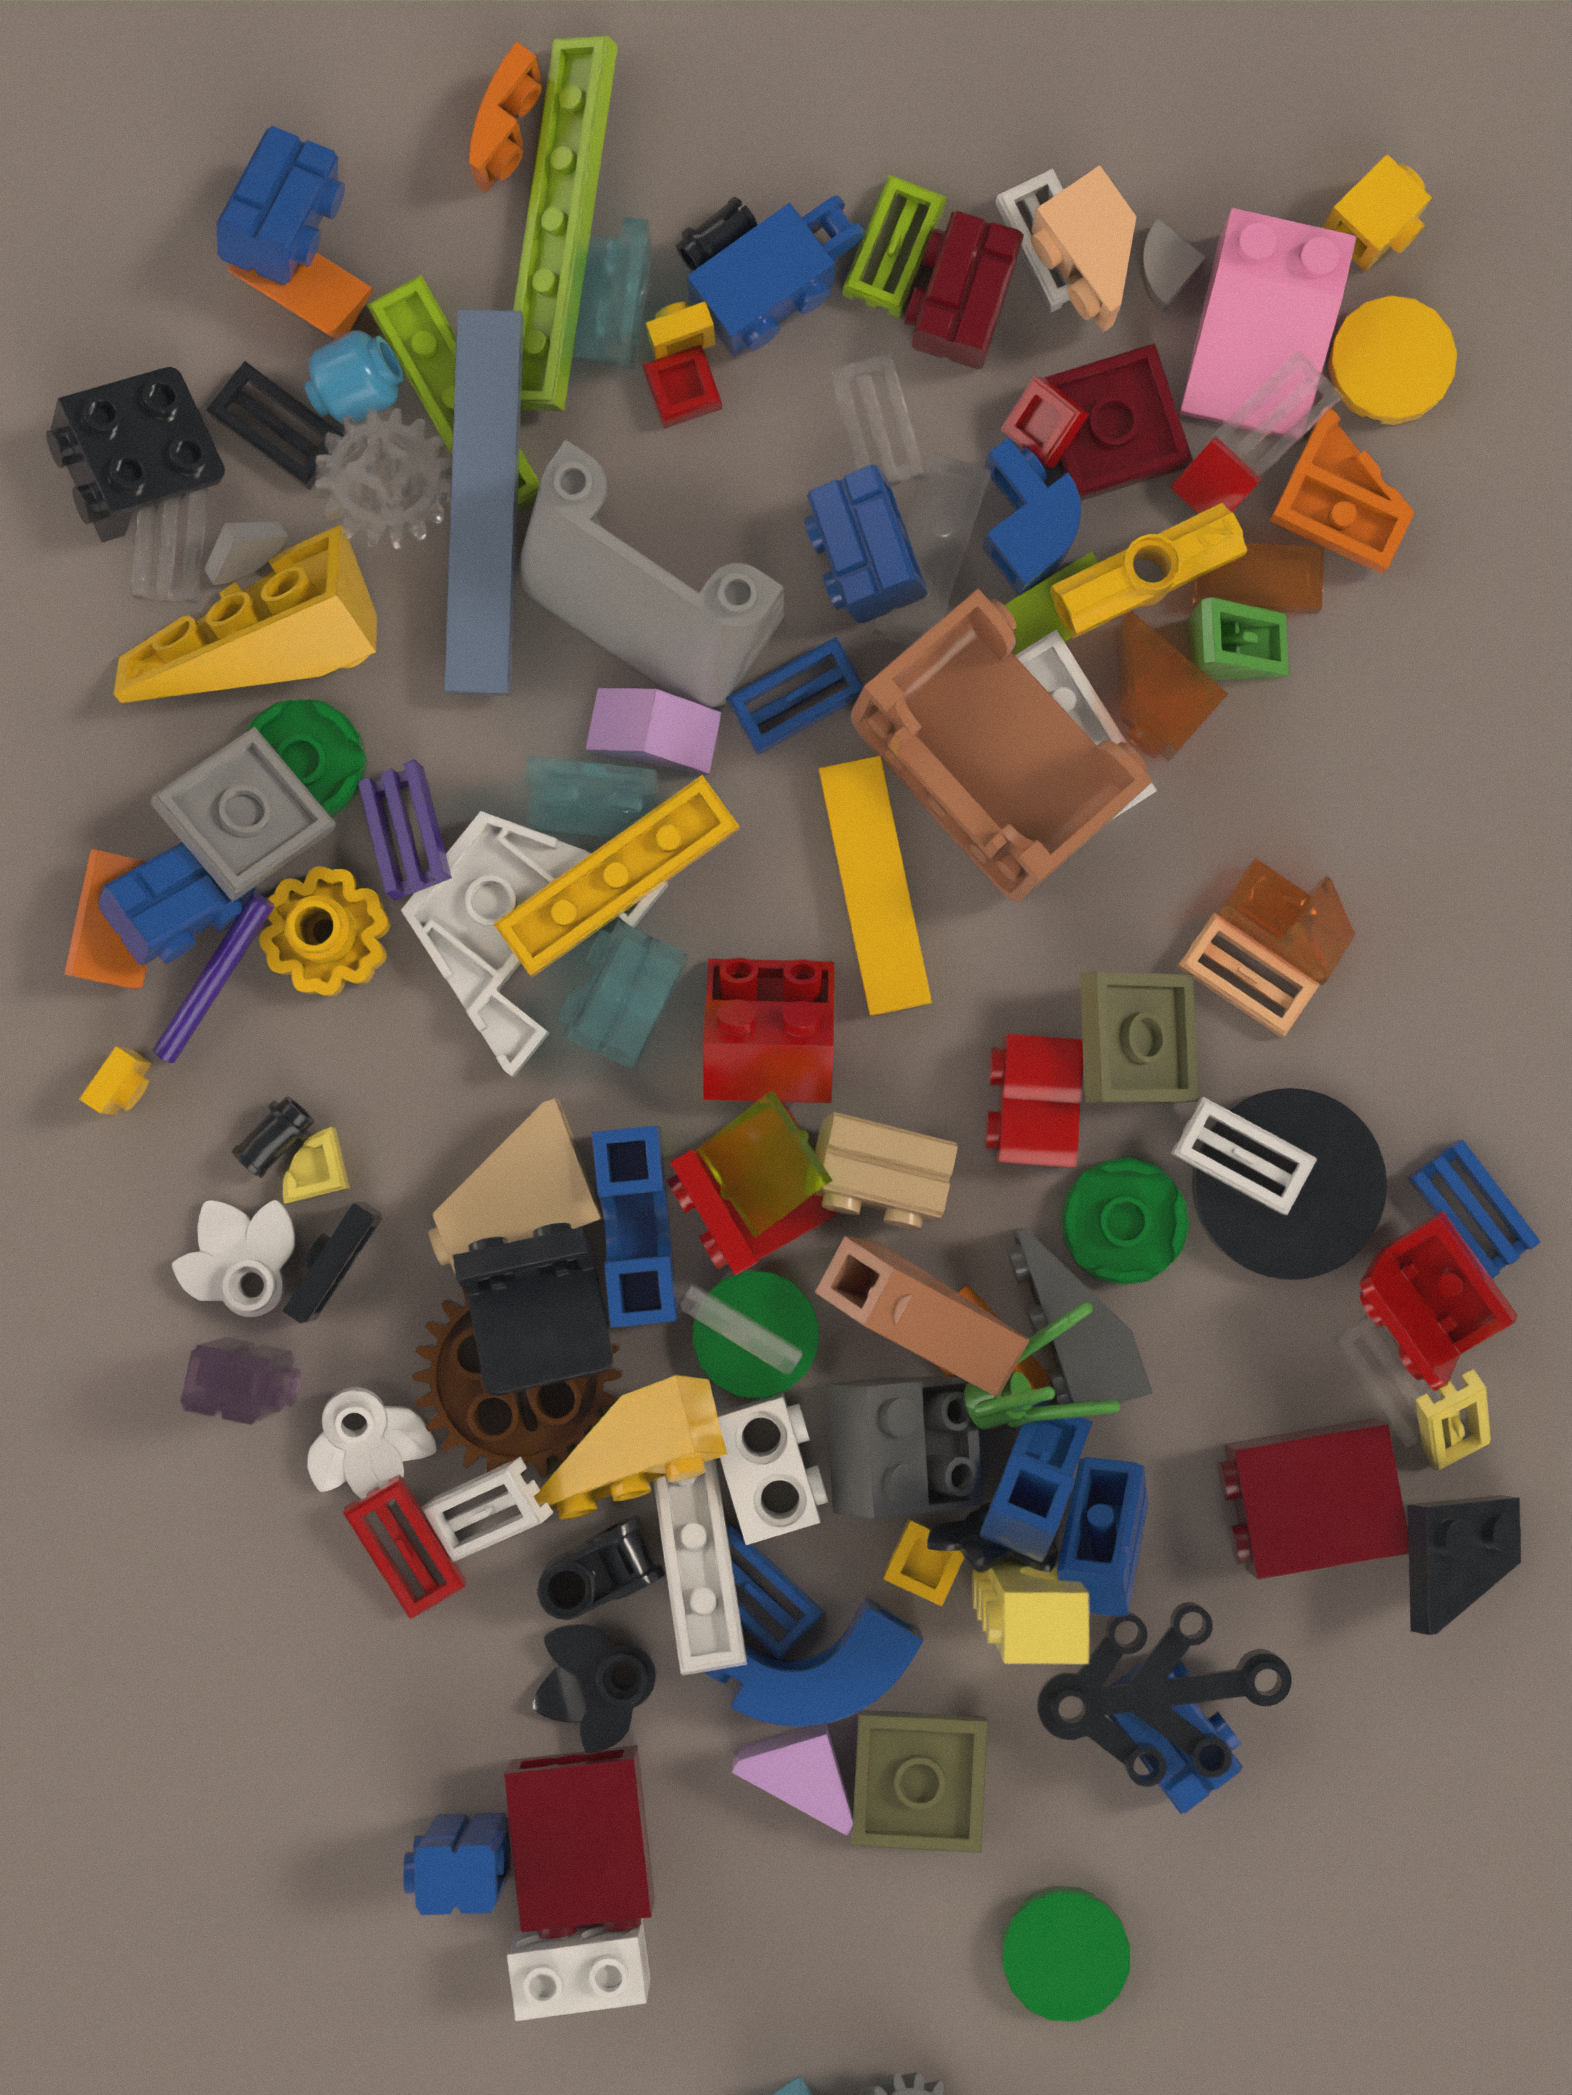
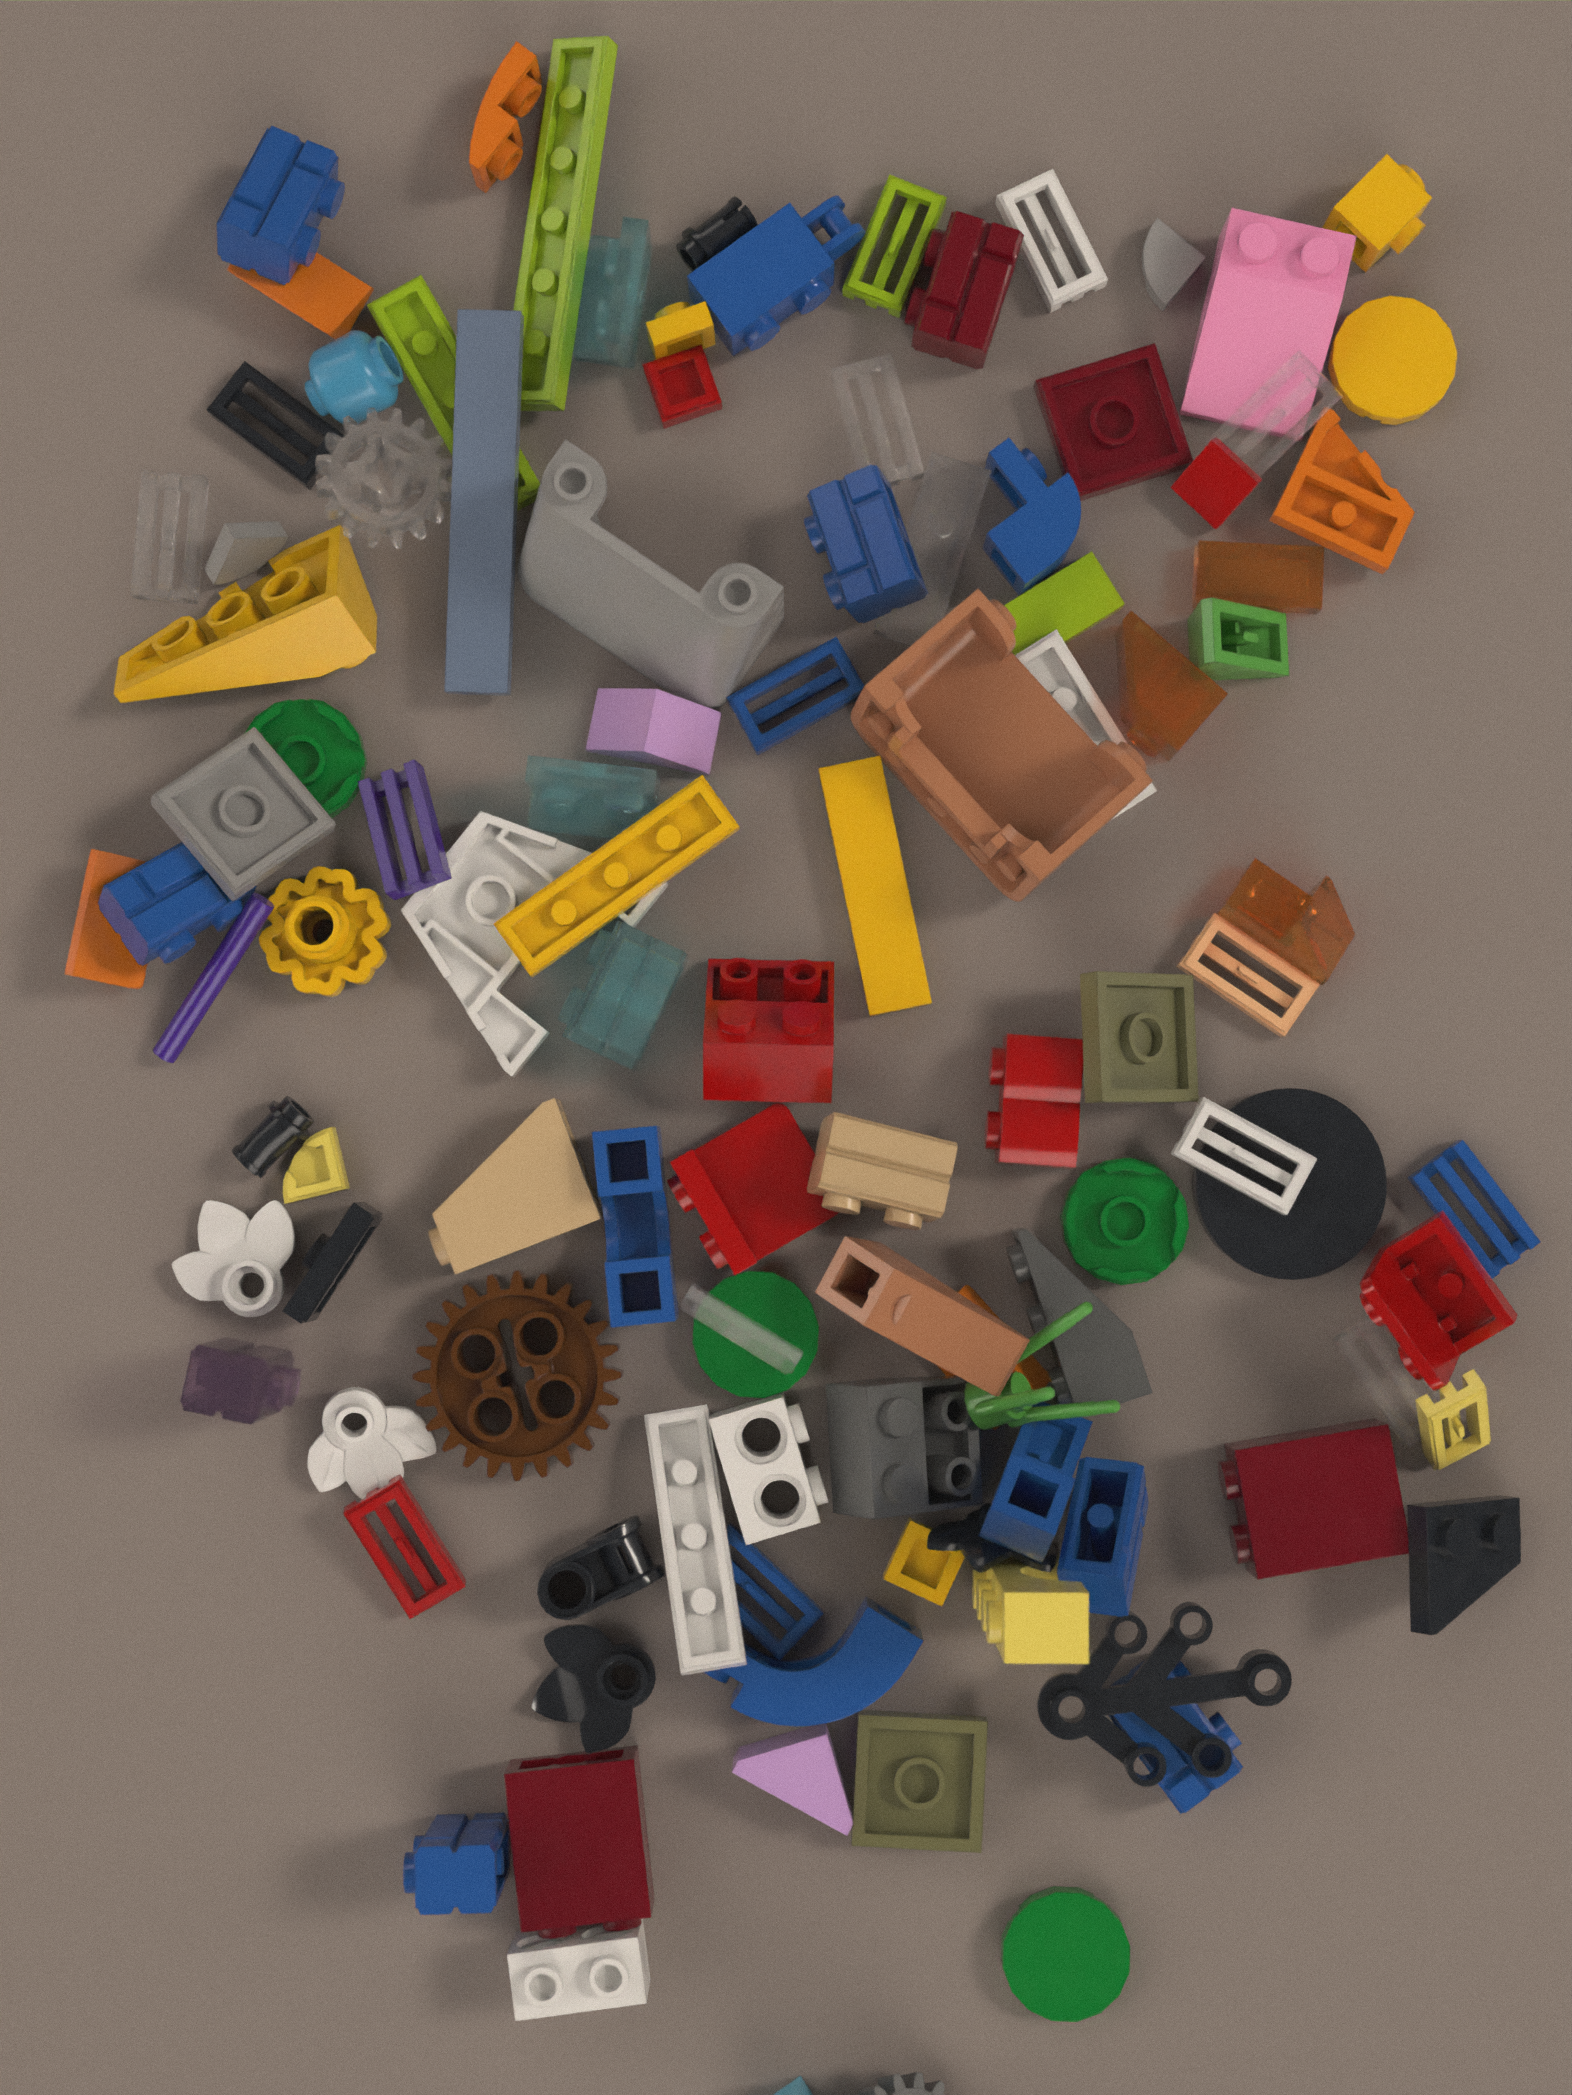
(118, 1082): yellow plate -> none
(132, 447): black bracket -> none
(518, 1493): white tile -> none
(535, 1309): black bracket -> none
(642, 1438): yellow slope -> none
(764, 1164): clear neon green piece -> none
(1044, 421): red tile -> none
(1089, 240): light nougat slope -> none
(1180, 552): yellow piece -> none

